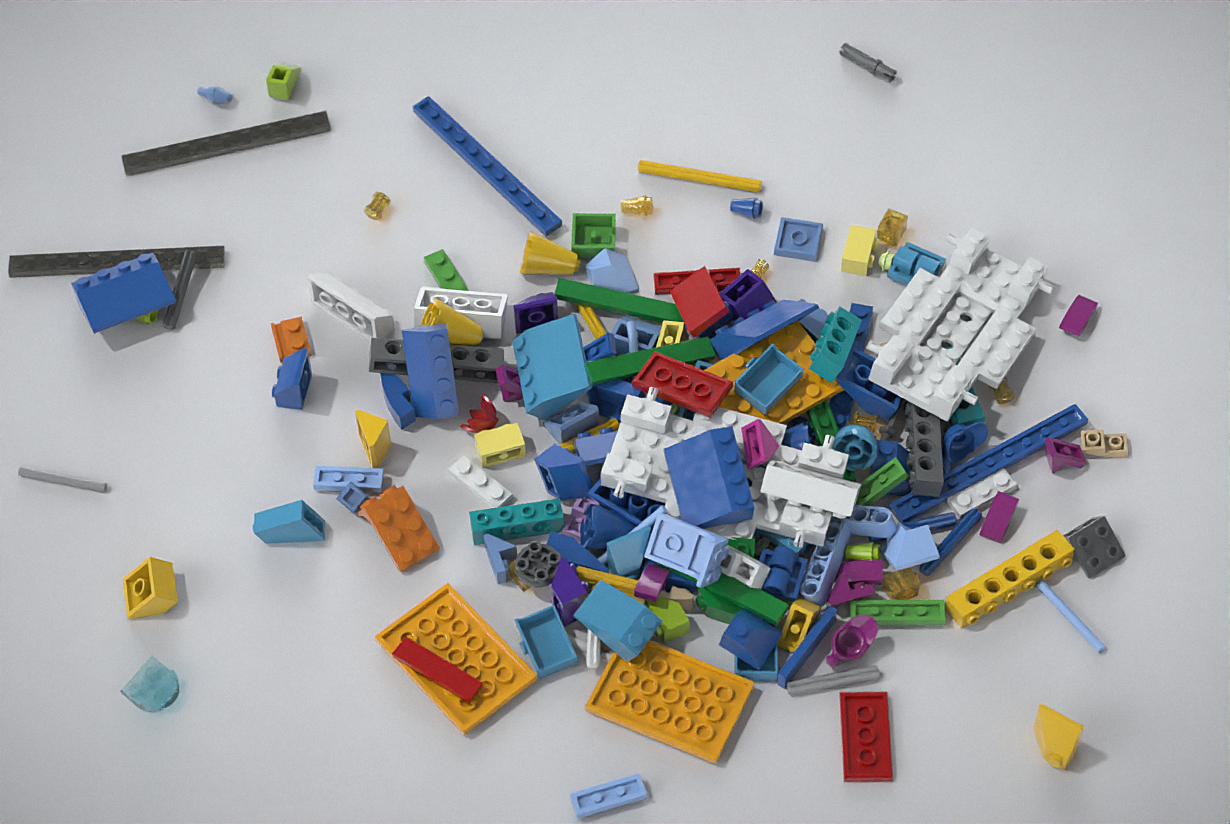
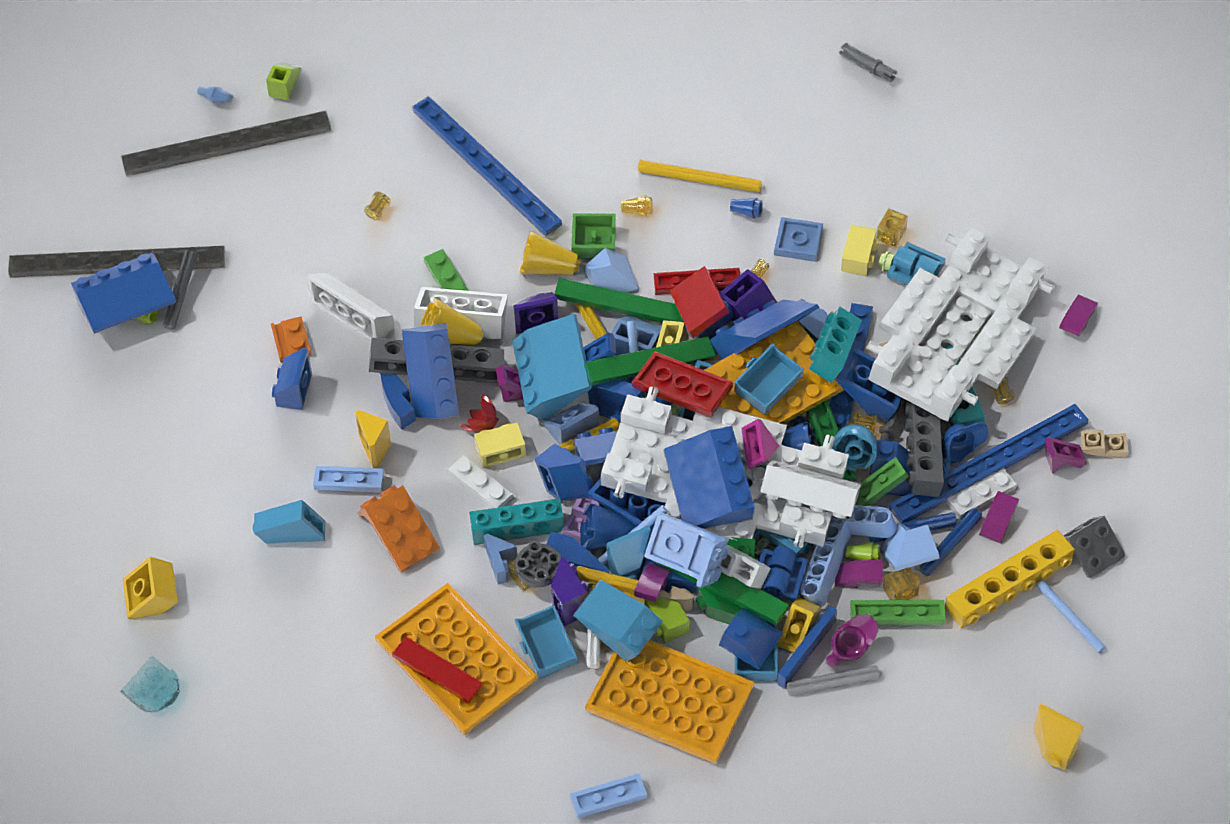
(64, 479): light grey bar -> none
(352, 497): medium blue tile -> none
(842, 593): magenta slope -> none
(865, 737): red tile -> none

